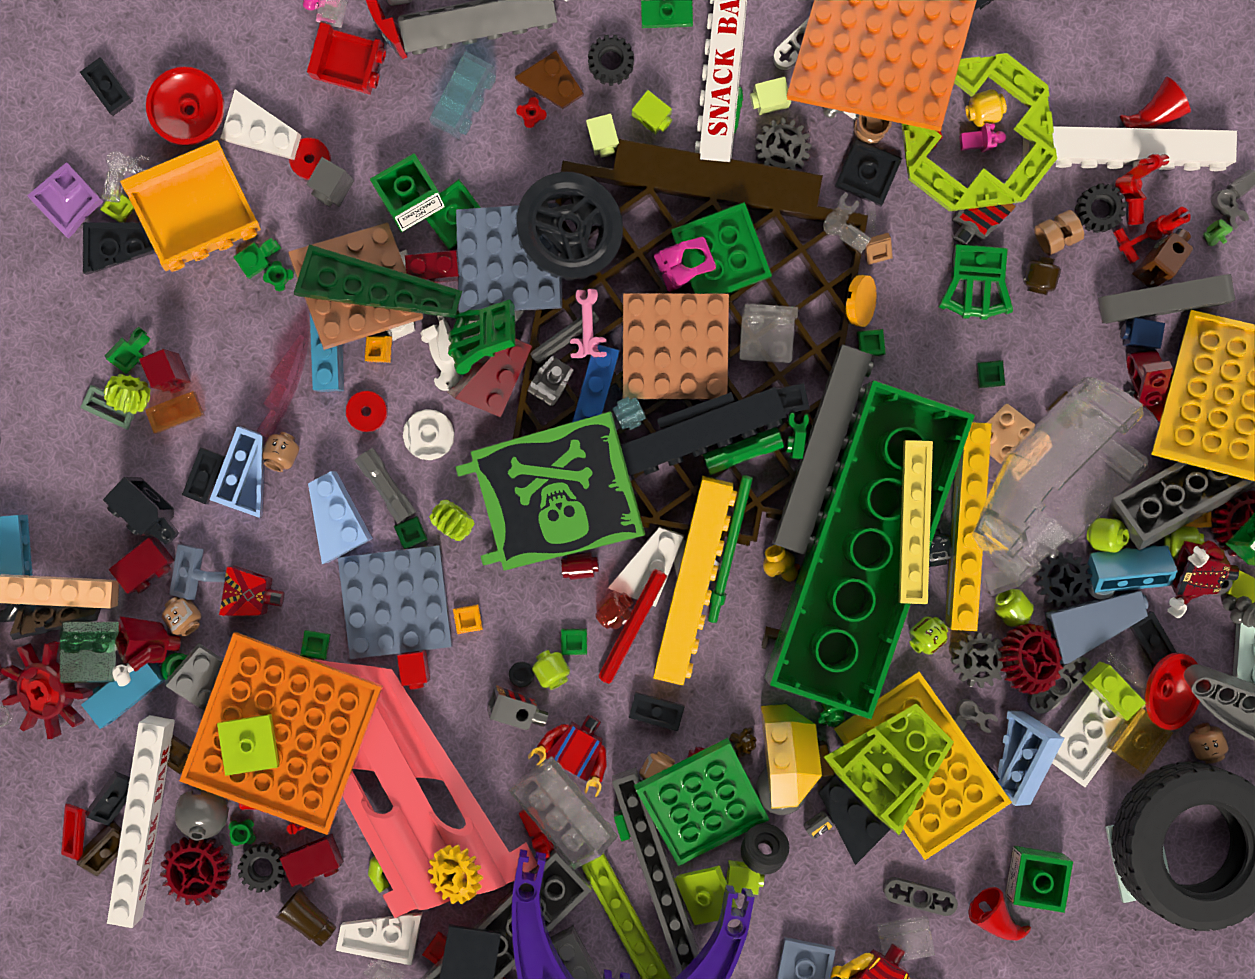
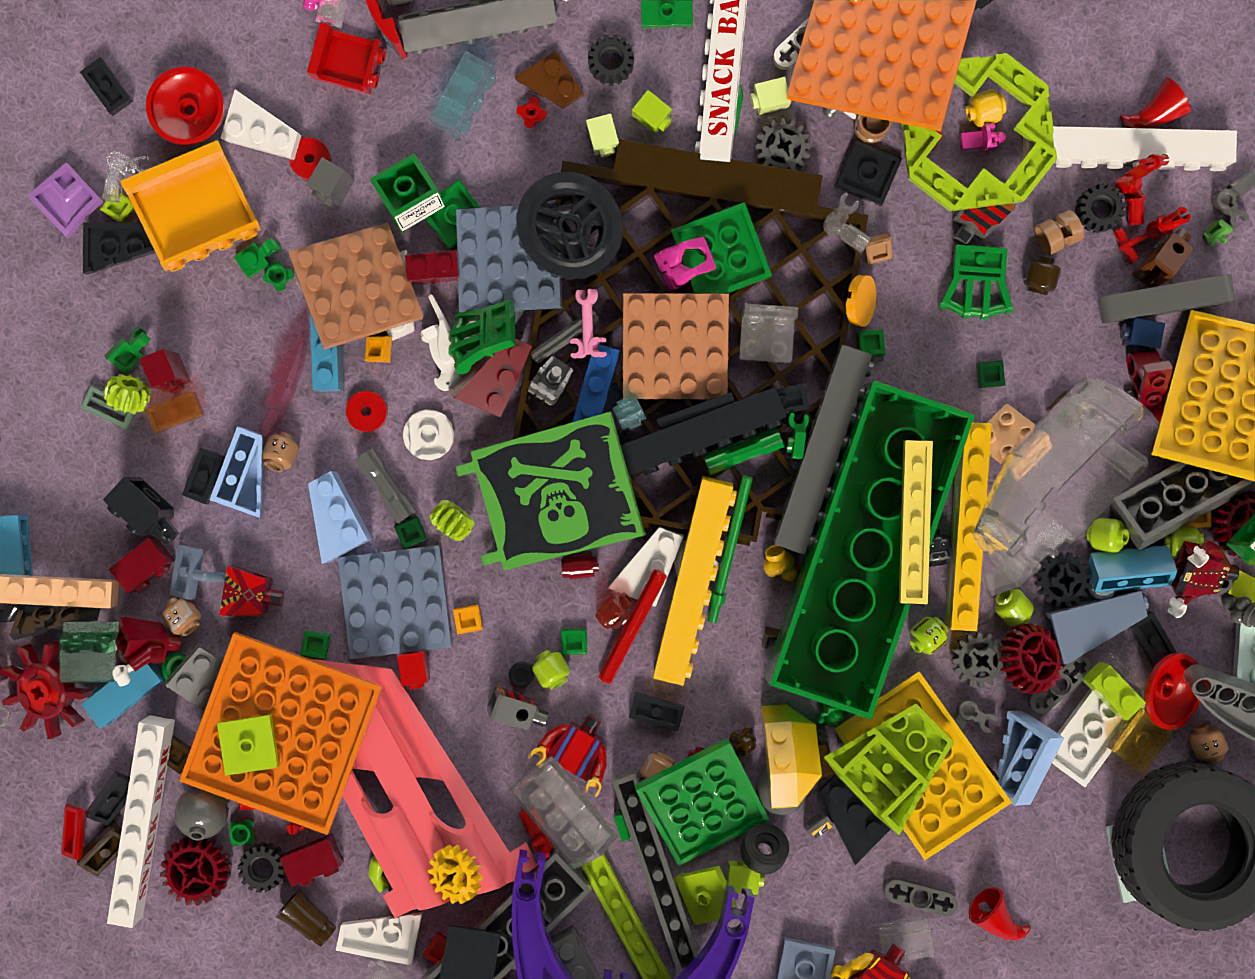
(354, 281): dark green wing -> none
(1039, 879): green brick -> none

